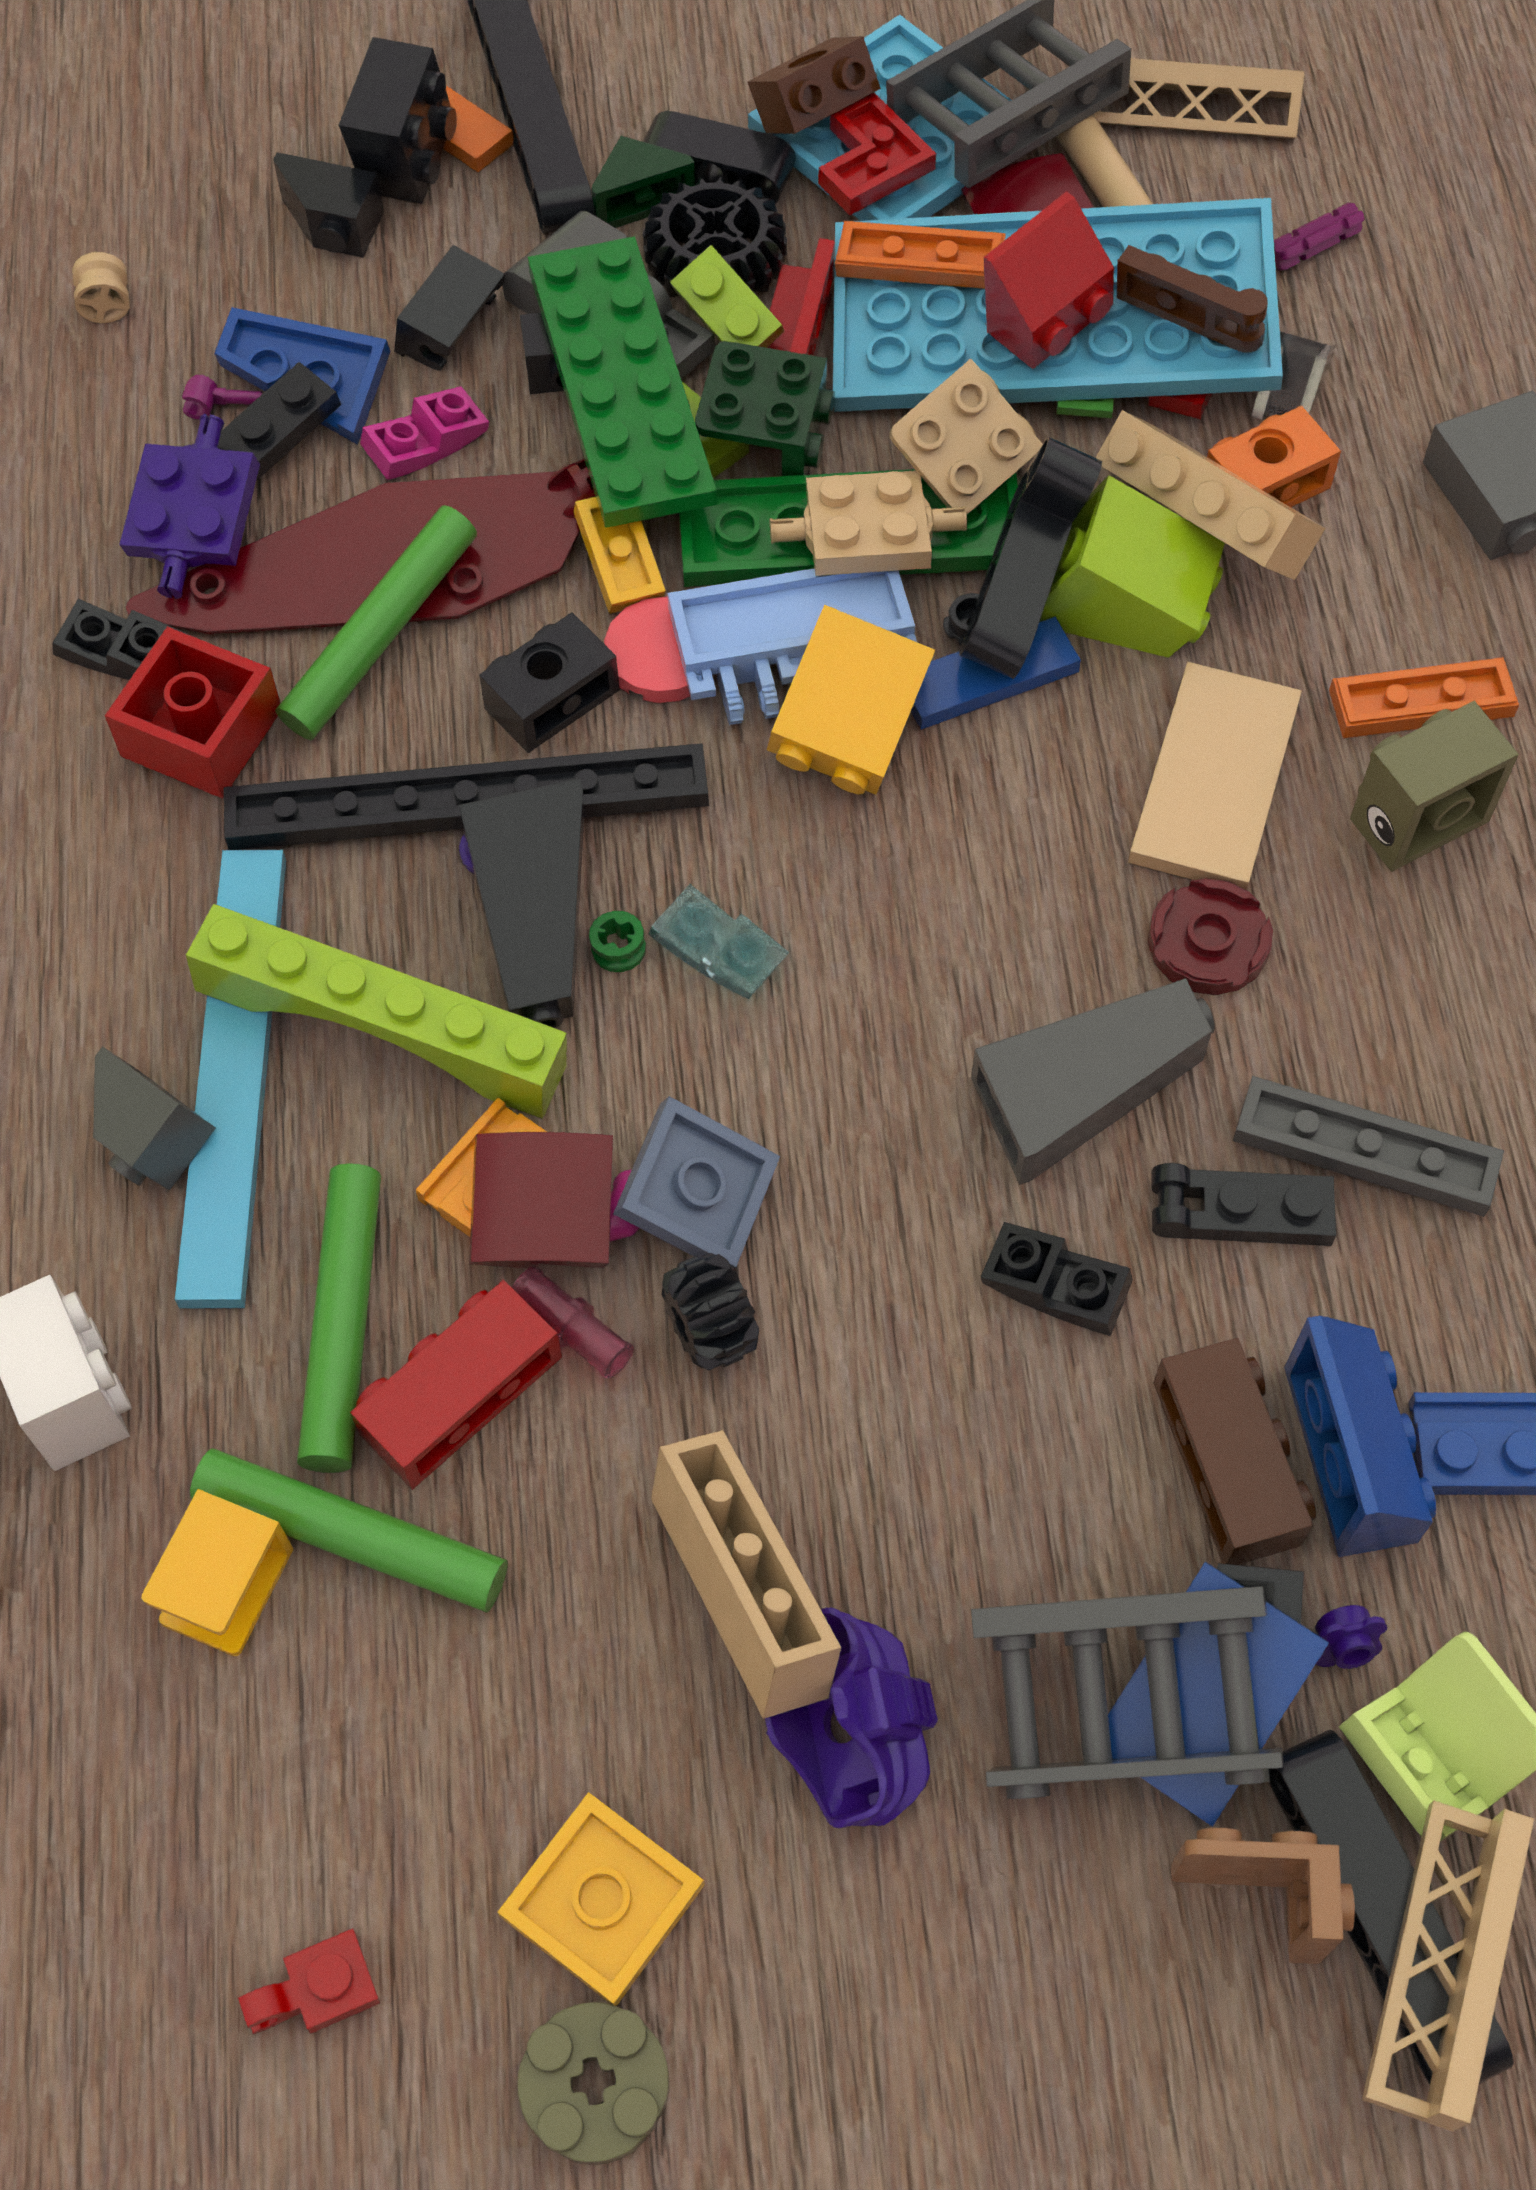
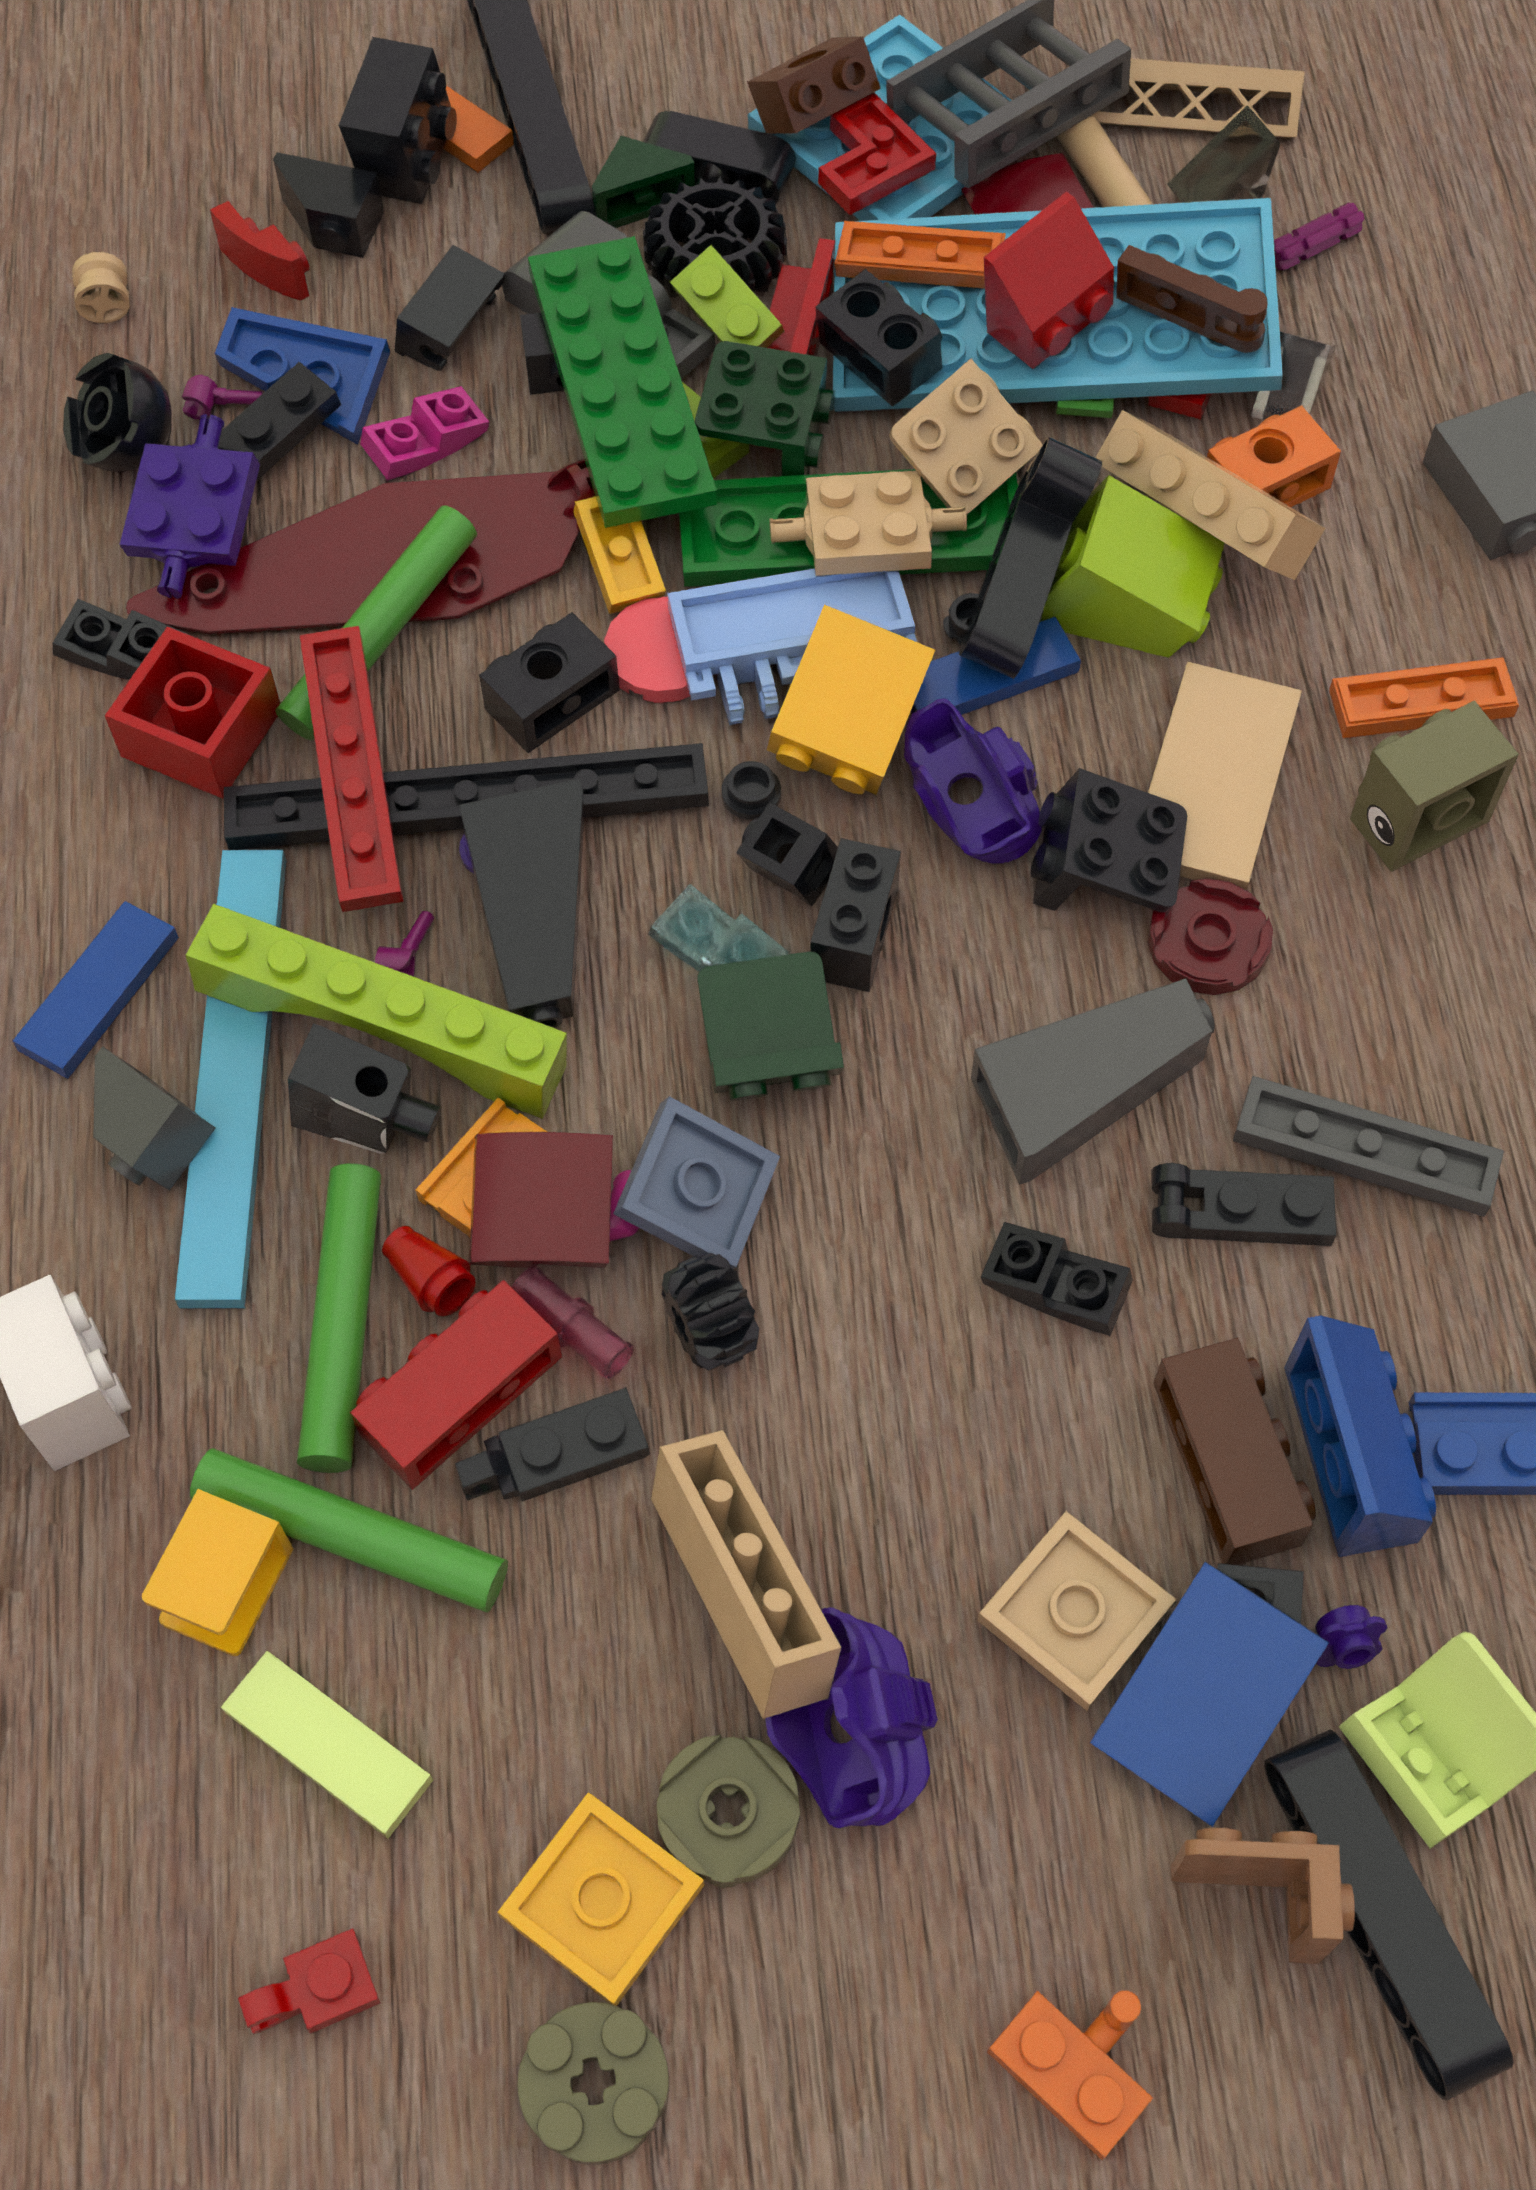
(95, 989): none -> blue tile
(116, 413): none -> black cylinder
(261, 254): none -> red slope
(327, 1744): none -> yellowish green tile
(351, 769): none -> red plate
(355, 1094): none -> black torso
(404, 958): none -> magenta hand
(430, 1272): none -> red cone
(557, 1449): none -> black hinge
(608, 954): green bush -> none
(729, 1766): none -> olive plate
(750, 789): none -> black plate
(768, 1025): none -> dark green bracket
(788, 852): none -> black brick
(856, 913): none -> black brick
(880, 337): none -> black brick
(946, 748): none -> dark purple piece
(1072, 2069): none -> orange plate
(1076, 1610): none -> tan plate
(1109, 841): none -> black bracket
(1157, 1623): dark grey fence -> none
(1231, 161): none -> clear smoke slope
(1477, 1970): tan fence -> none

